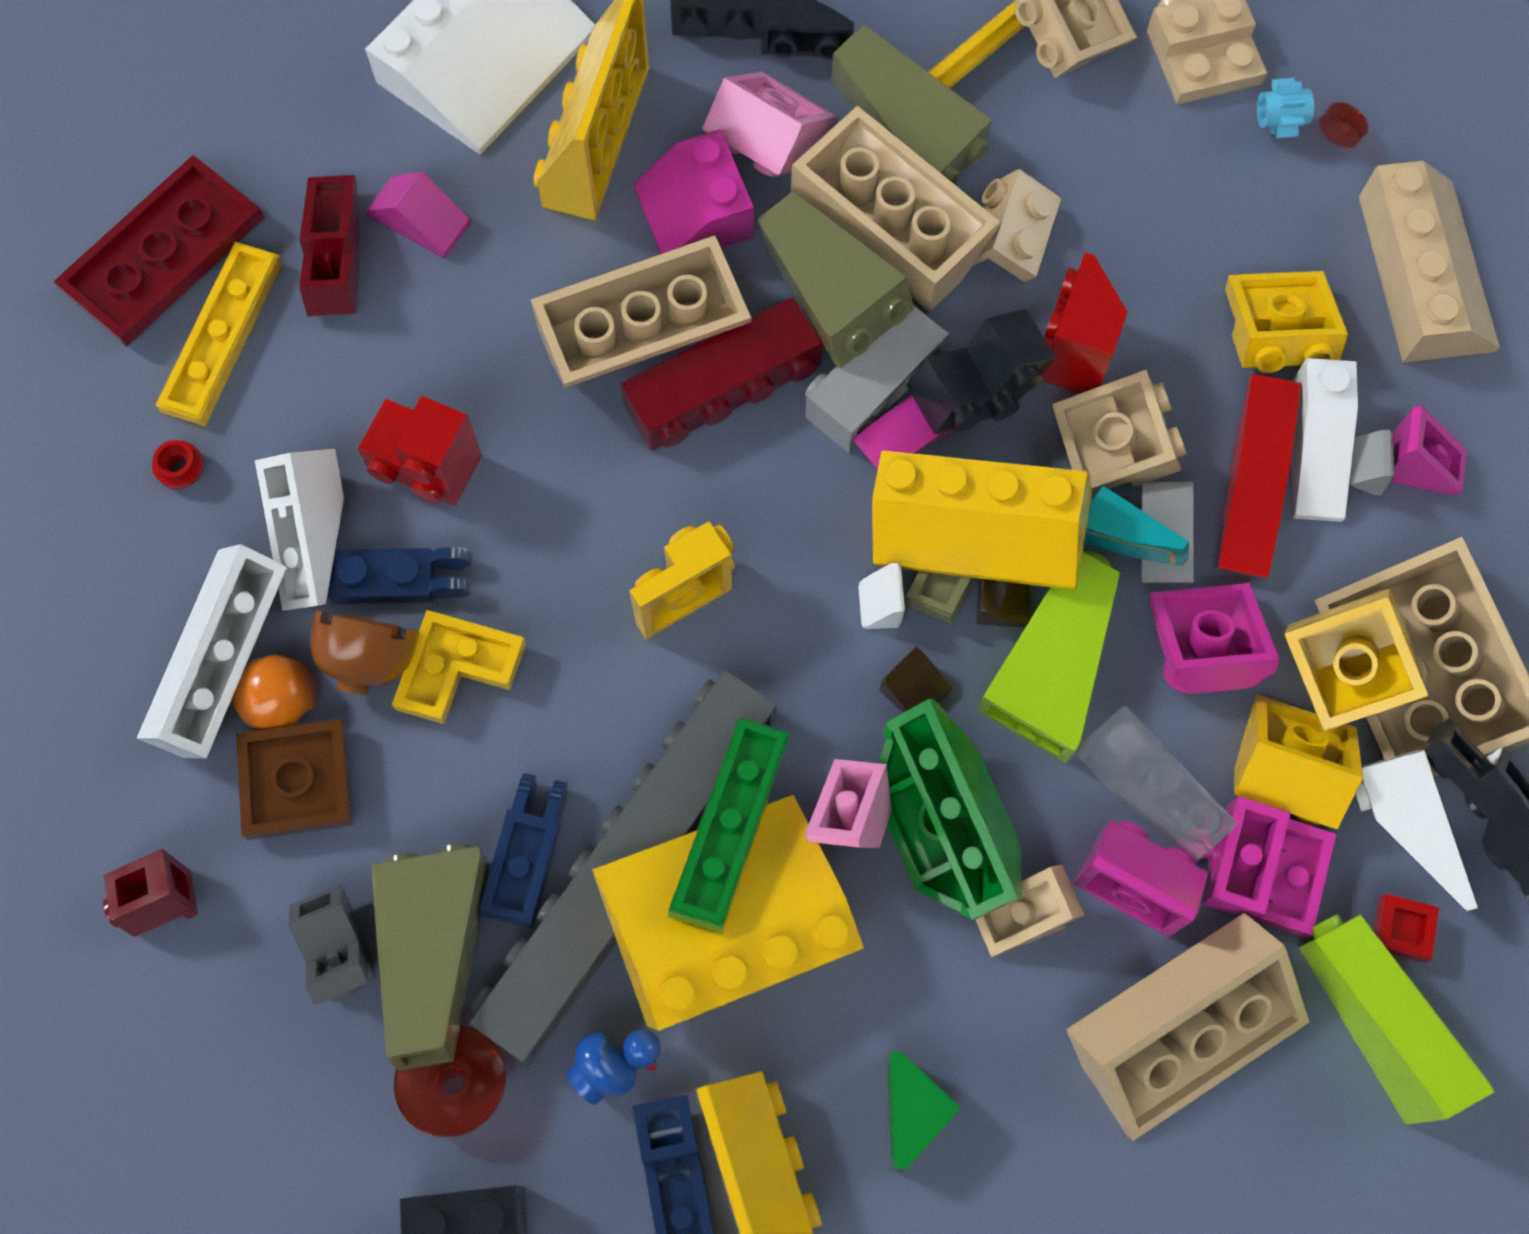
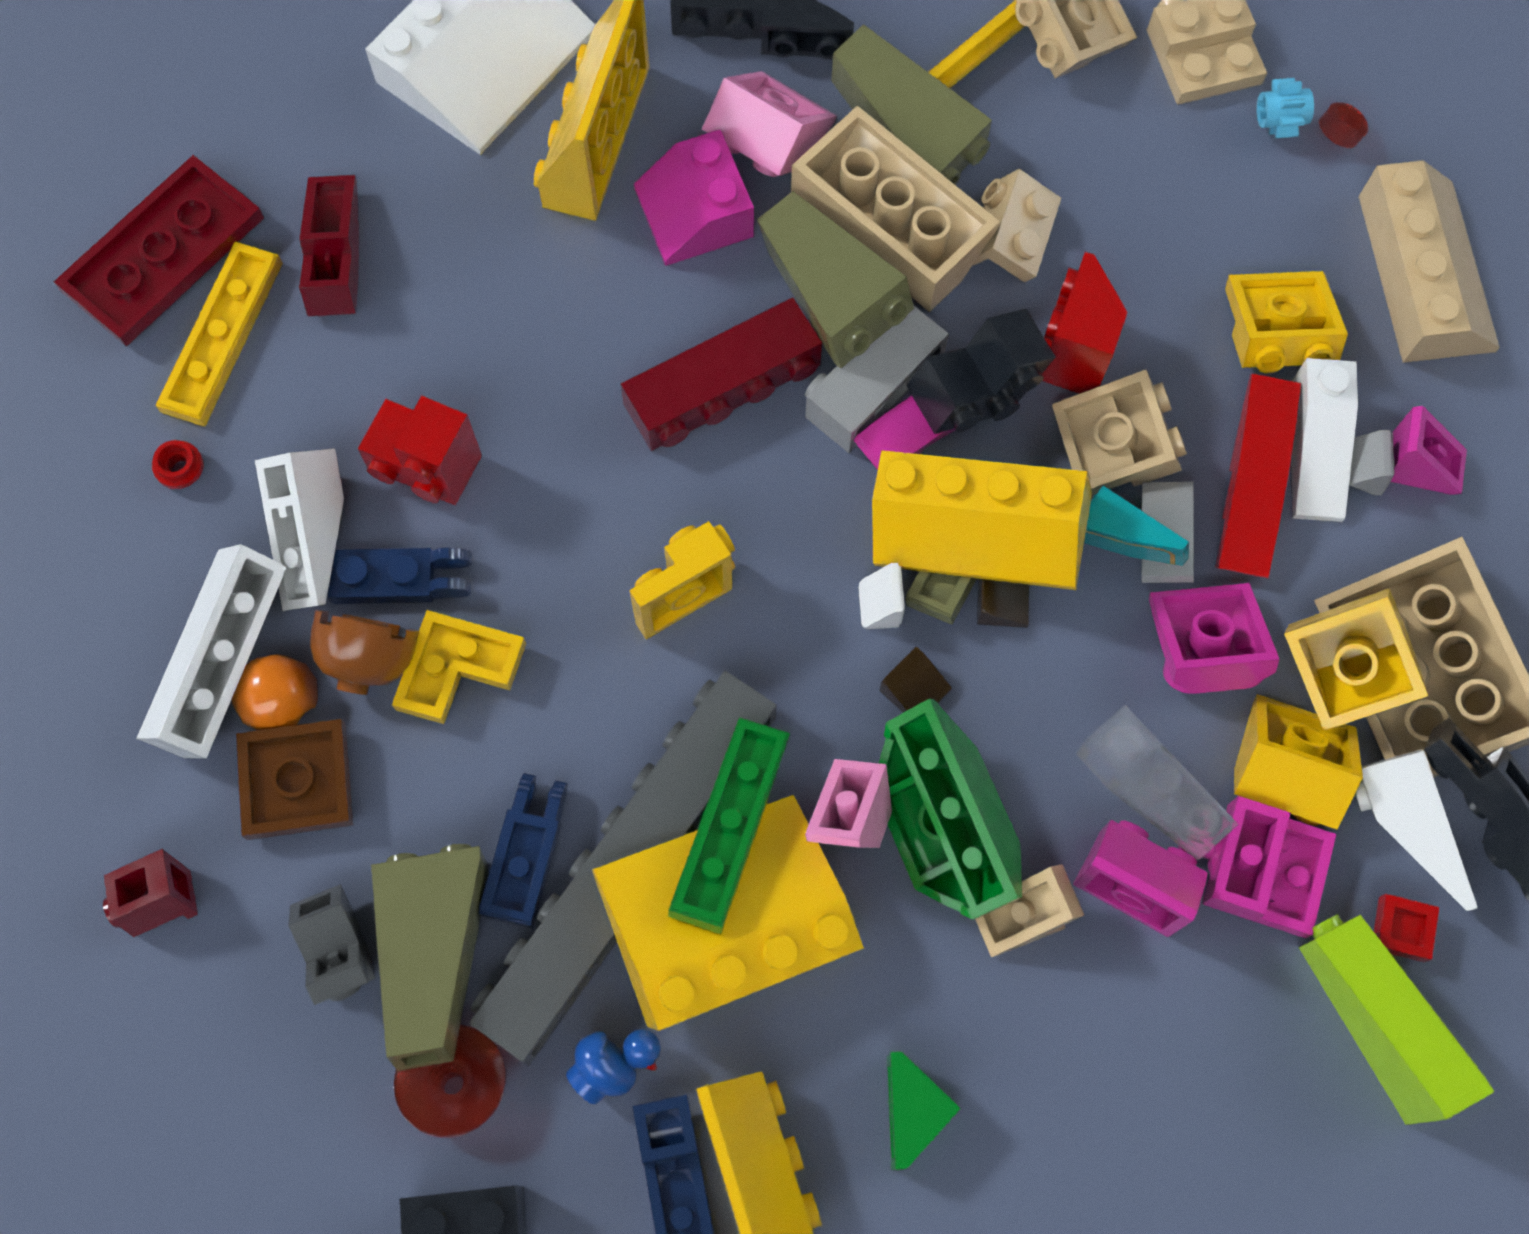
(420, 212): dark pink slope -> none
(639, 311): tan slope -> none
(1054, 664): lime slope -> none
(1190, 1024): tan slope -> none

